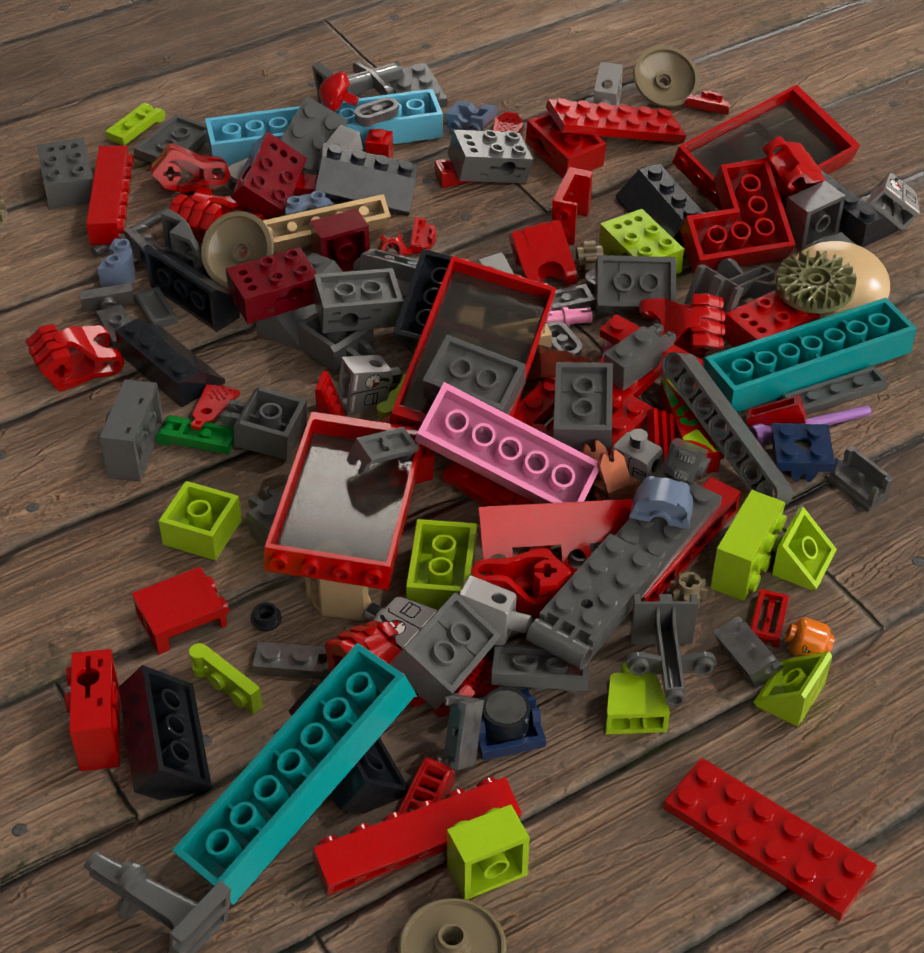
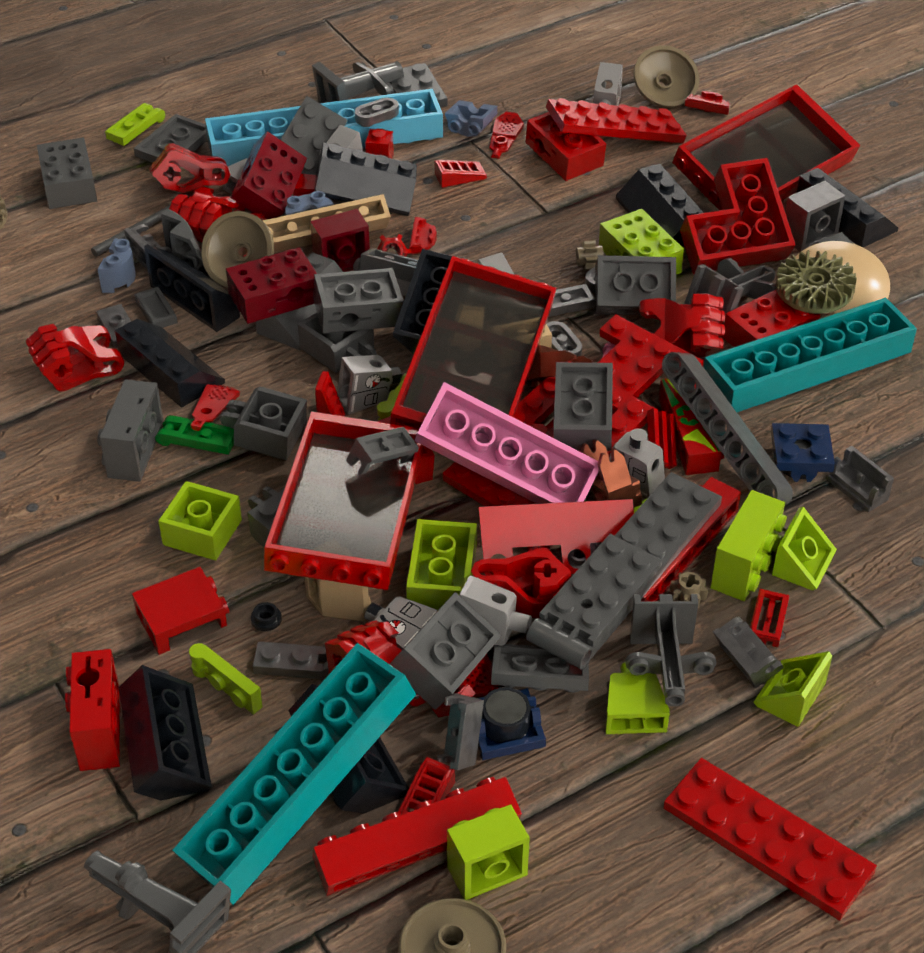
(106, 297): flat silver plate -> none
(109, 194): red brick -> none
(334, 91): red piece -> none
(476, 372): dark grey piece -> none
(489, 156): dark grey piece -> none
(543, 252): red piece -> none
(571, 316): bright pink pin -> none
(572, 199): red window -> none
(638, 354): dark grey hinge -> none
(663, 499): sand blue cylinder -> none
(685, 461): dark grey hinge -> none
(763, 432): medium lavender piece -> none
(783, 411): red slope -> none
(792, 166): red piece -> none
(809, 637): orange head -> none
(840, 390): dark grey tile -> none
(892, 197): light grey torso -> none

